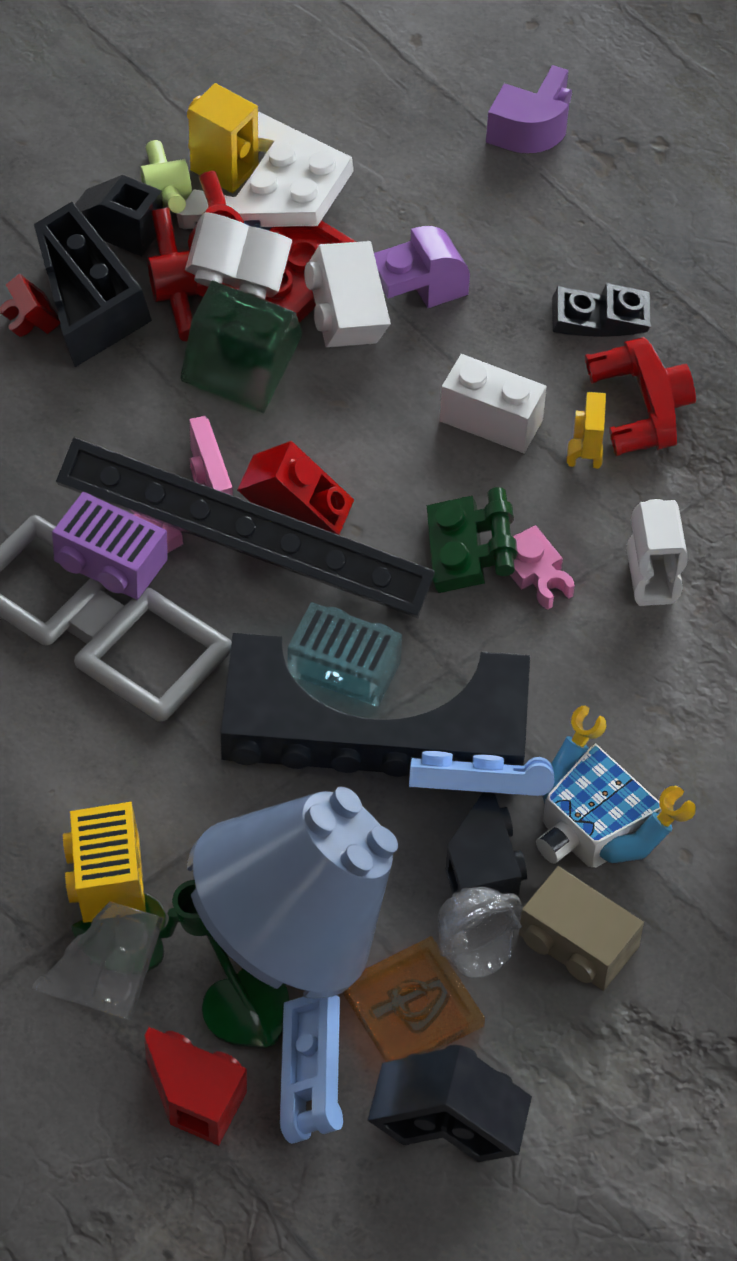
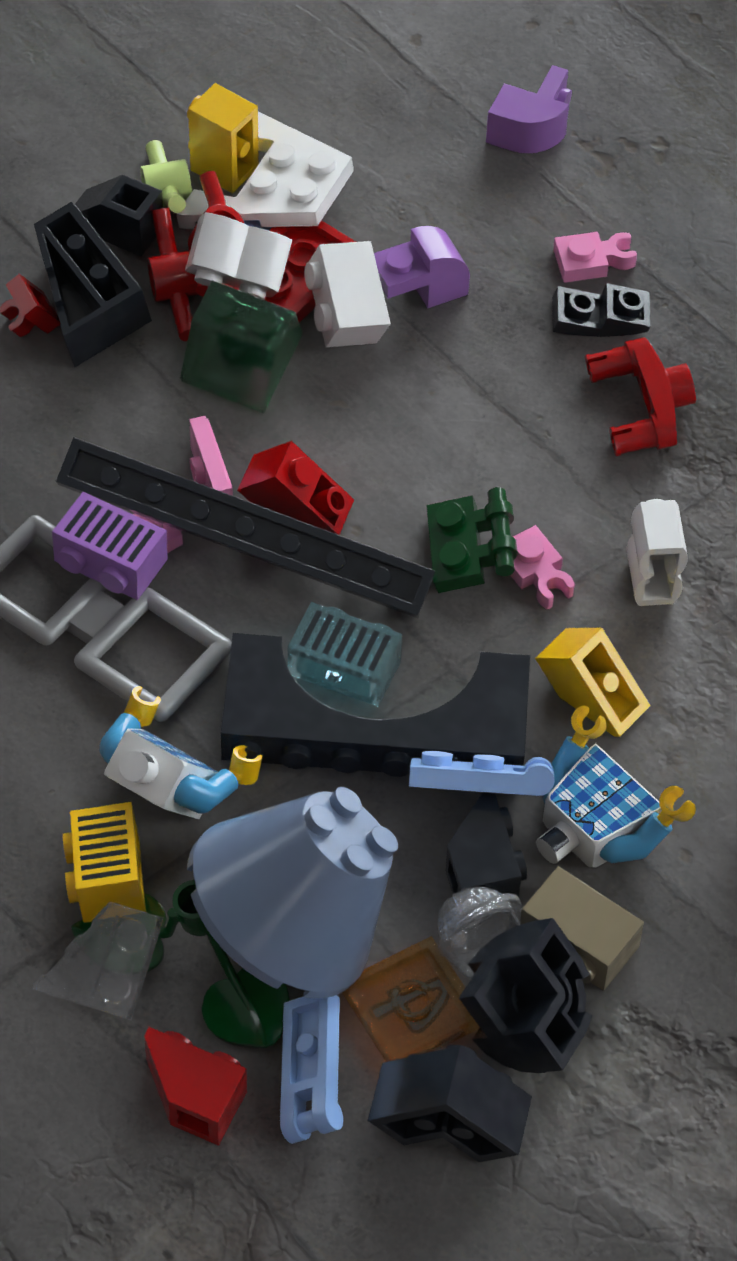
(165, 772): none -> torso
(492, 403): white brick -> none
(528, 998): none -> black brick
(588, 257): none -> bright pink plate
(588, 431): yellow plate -> none
(592, 674): none -> yellow slope

